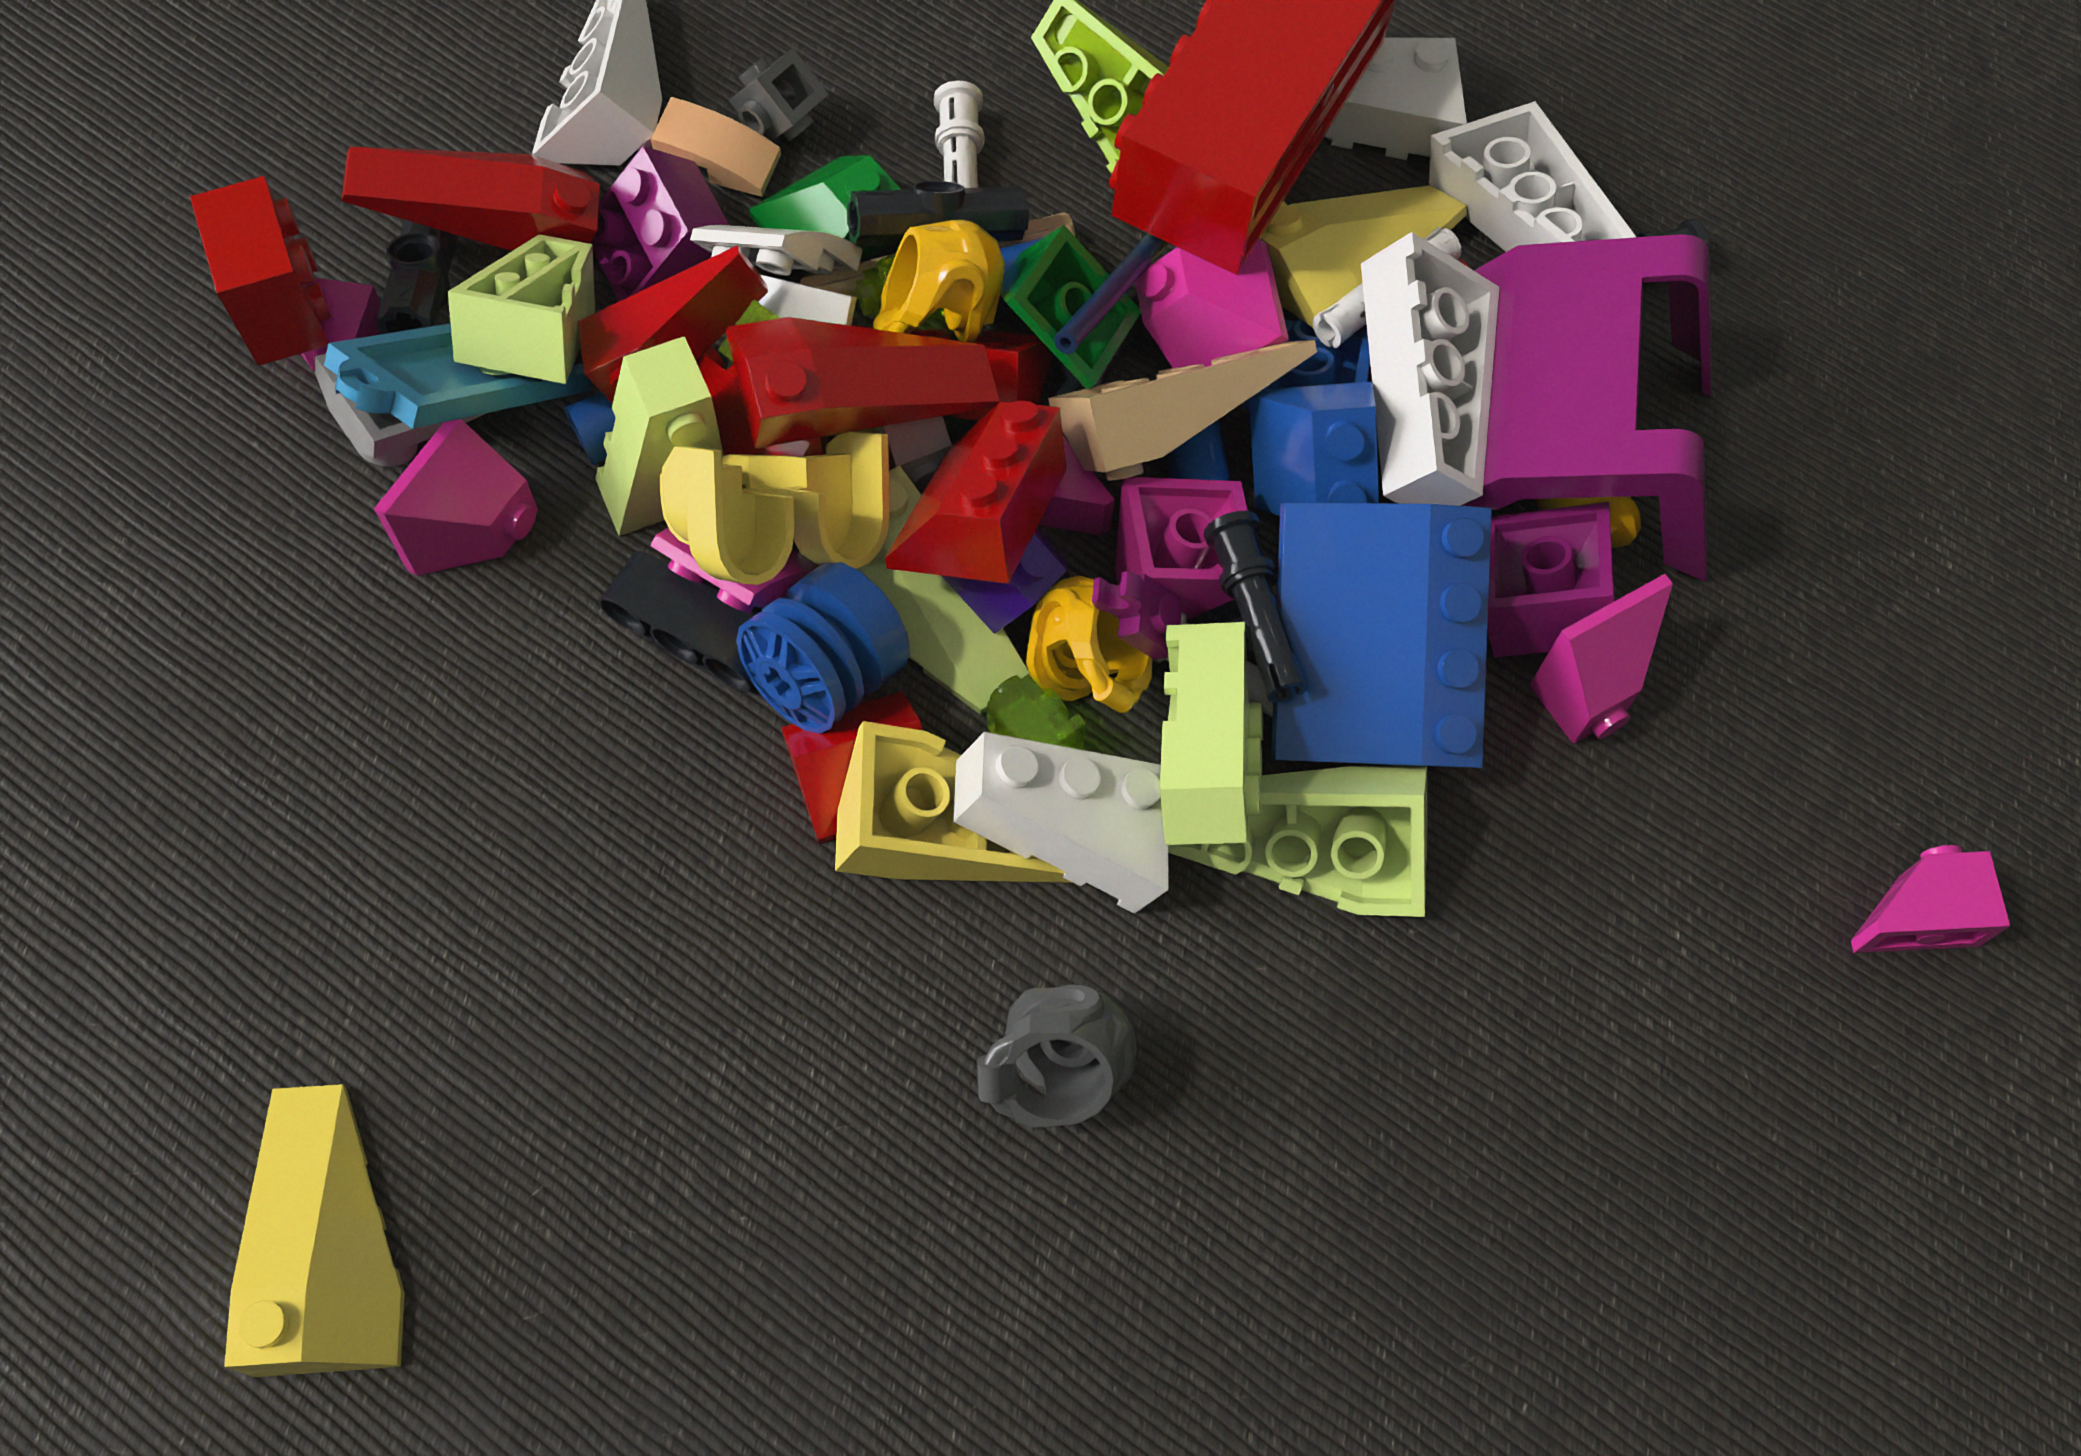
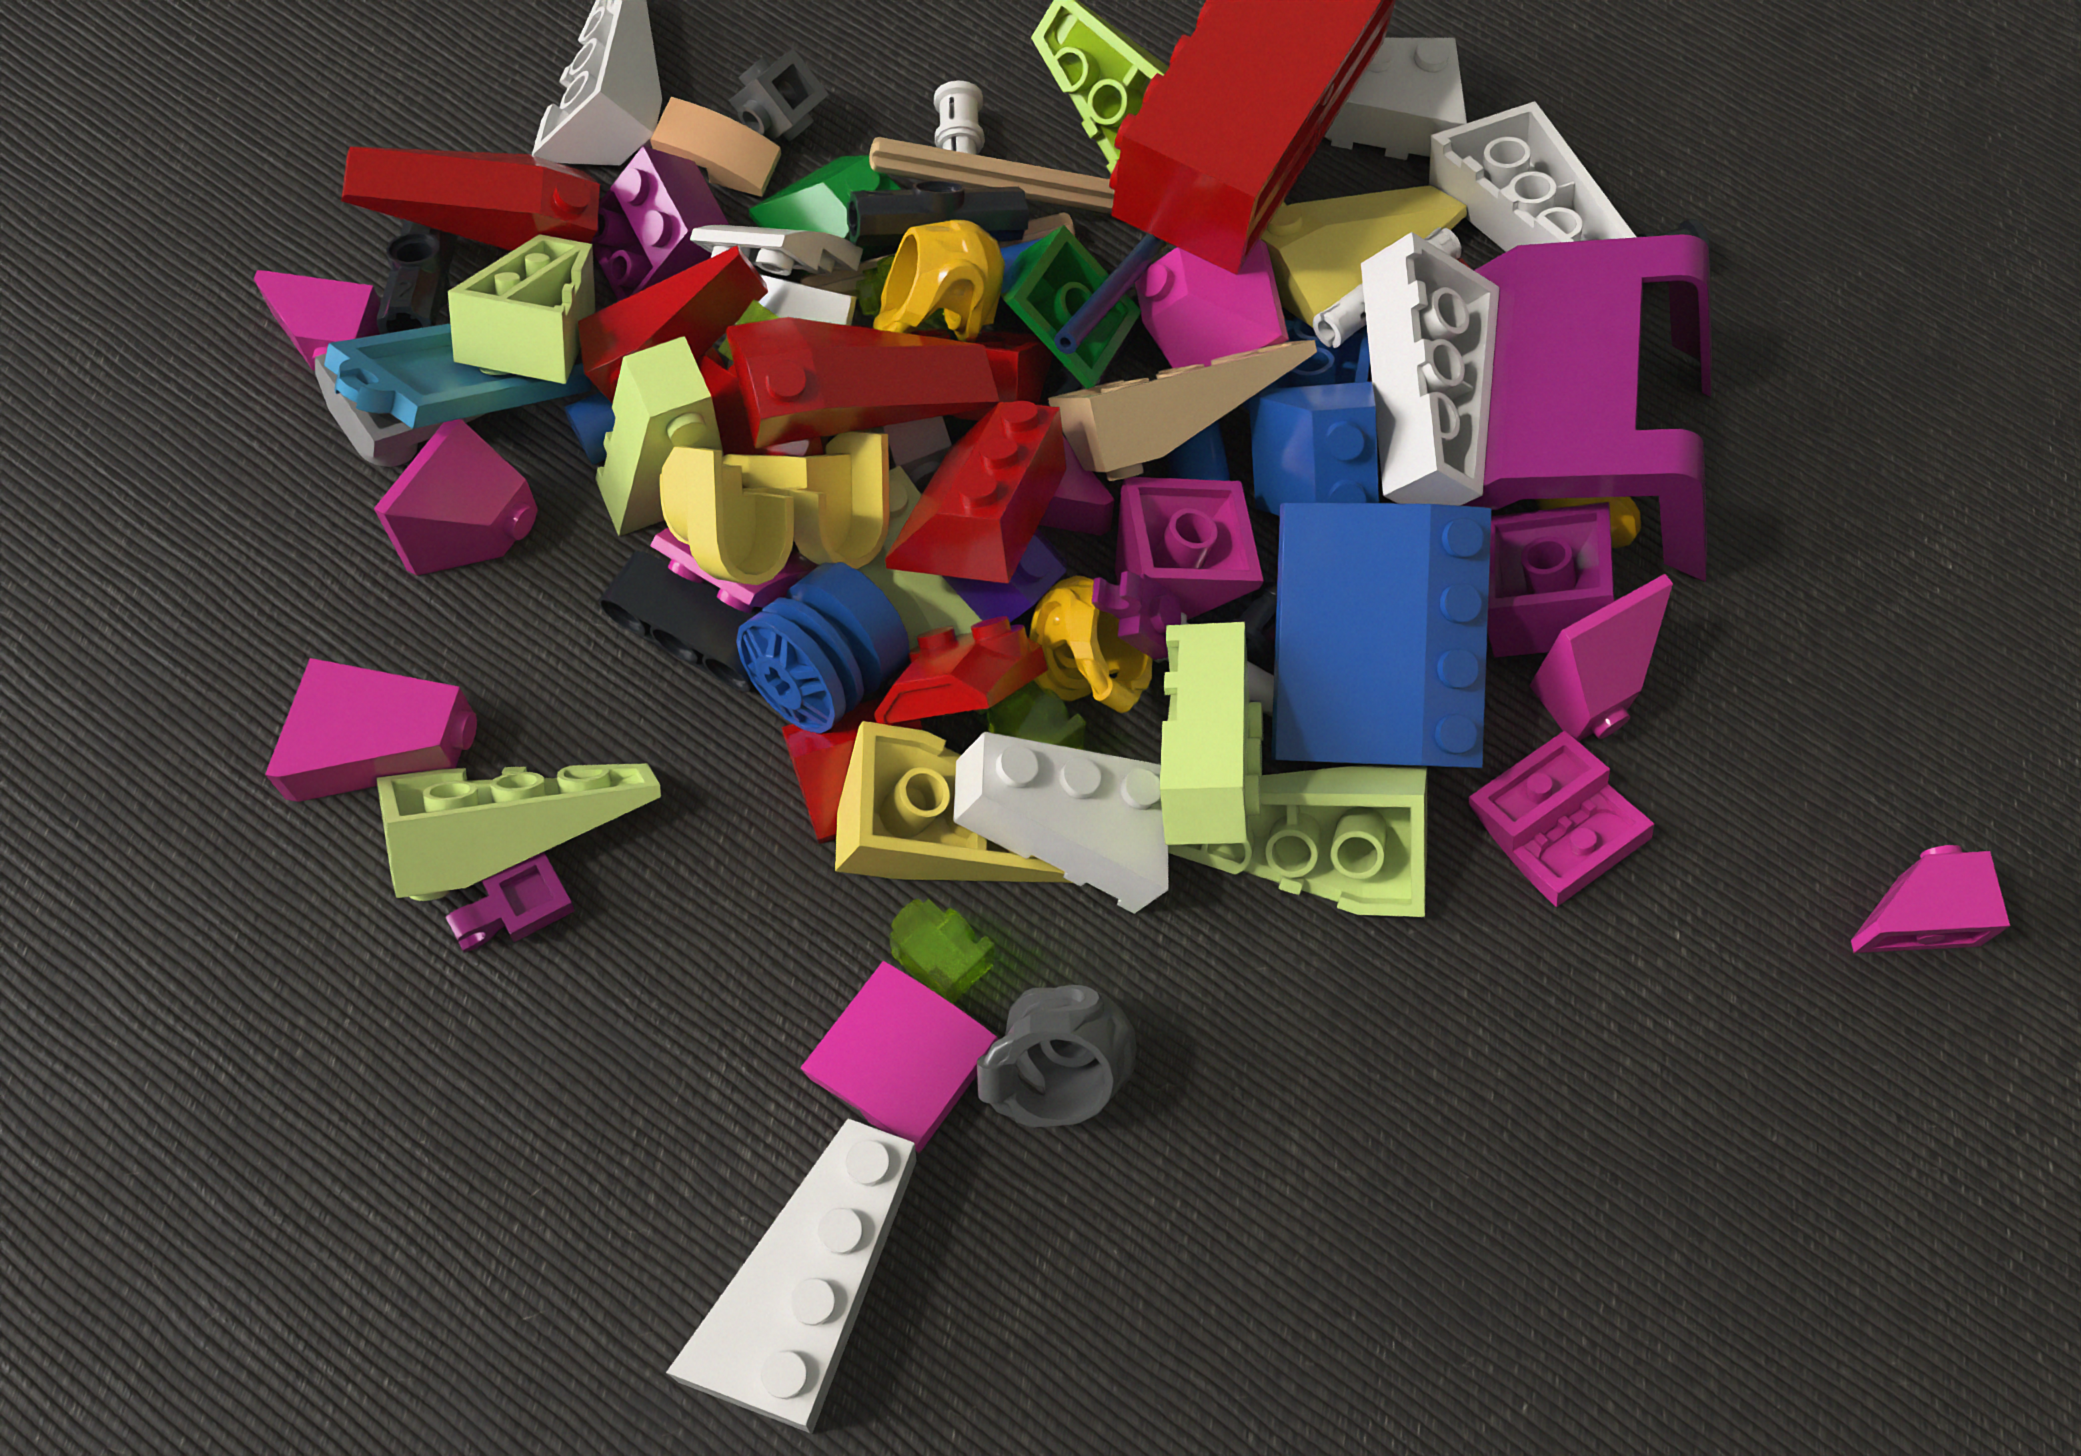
(262, 269): red brick -> none
(313, 1254): light yellow wedge -> none
(364, 726): none -> dark pink slope
(461, 831): none -> yellowish green wedge
(518, 898): none -> magenta plate
(798, 1294): none -> white wedge
(900, 1055): none -> dark pink slope
(939, 948): none -> clear neon green brick
(963, 671): none -> red slope
(979, 171): none -> tan axle
(1249, 580): black pin -> none
(1560, 818): none -> dark pink slope

